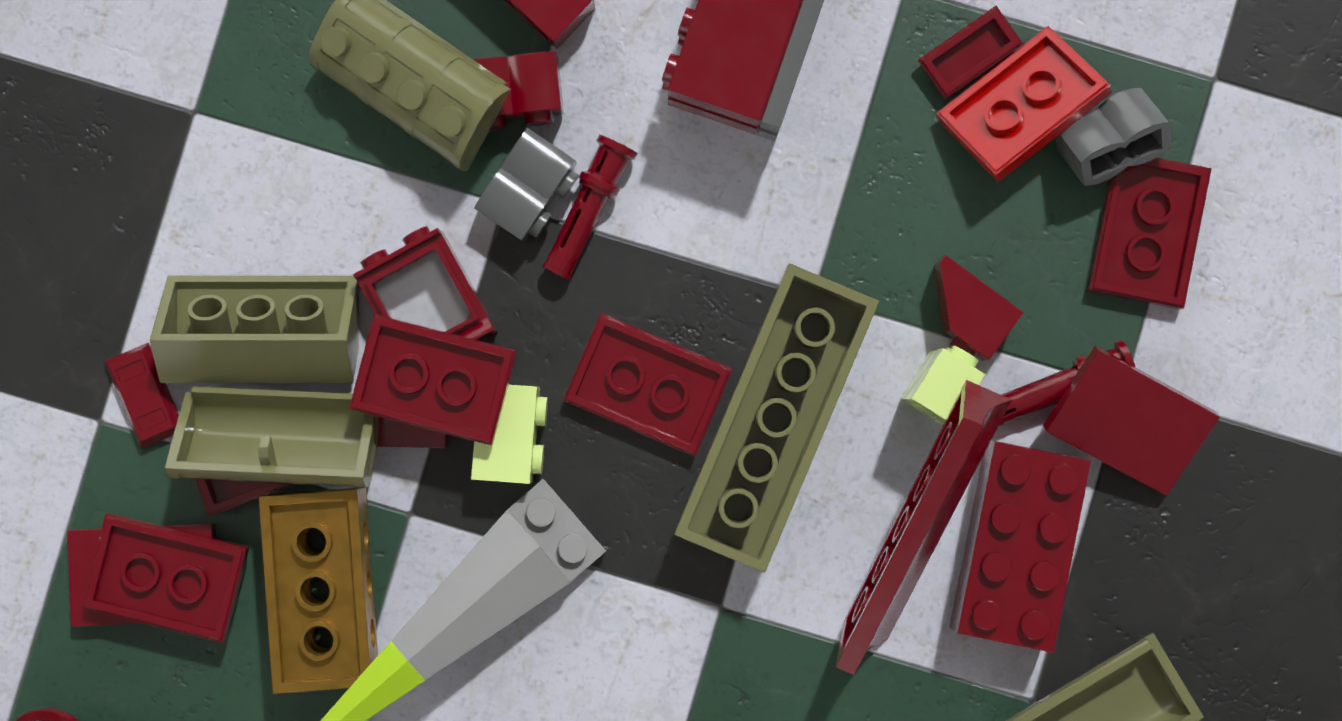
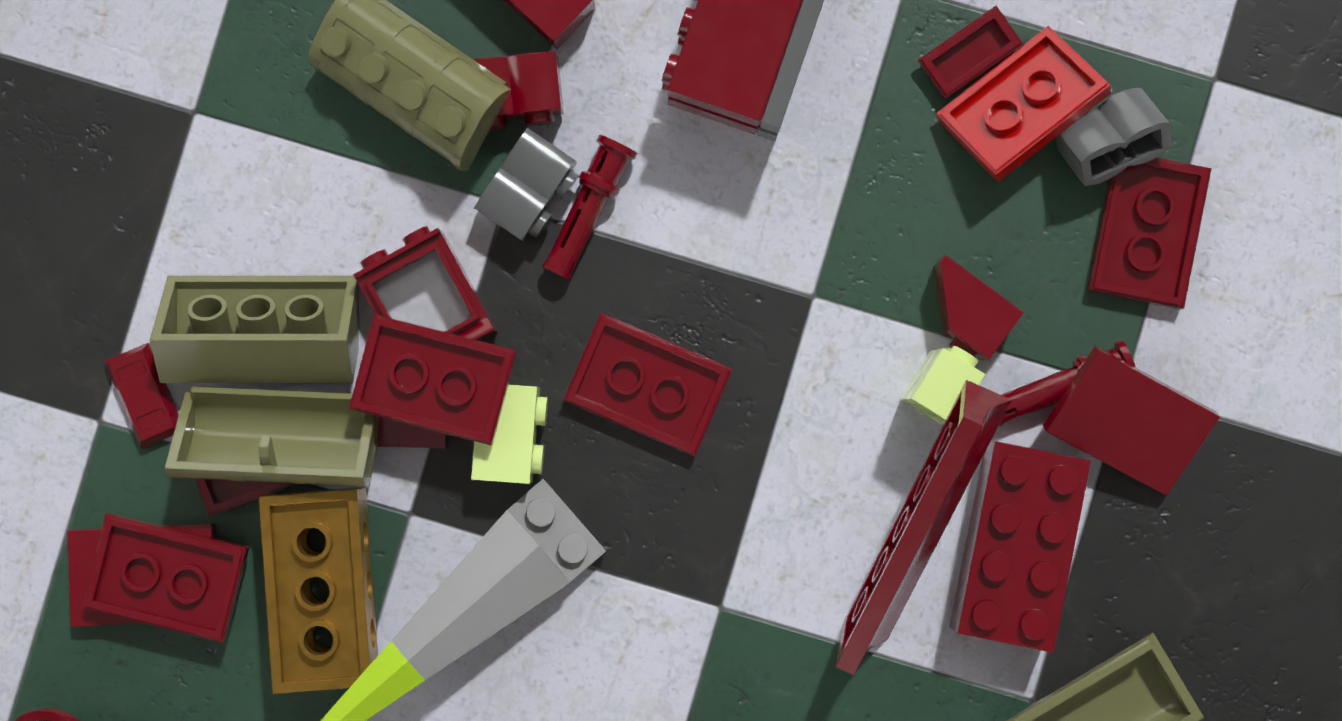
(776, 417): olive brick -> none

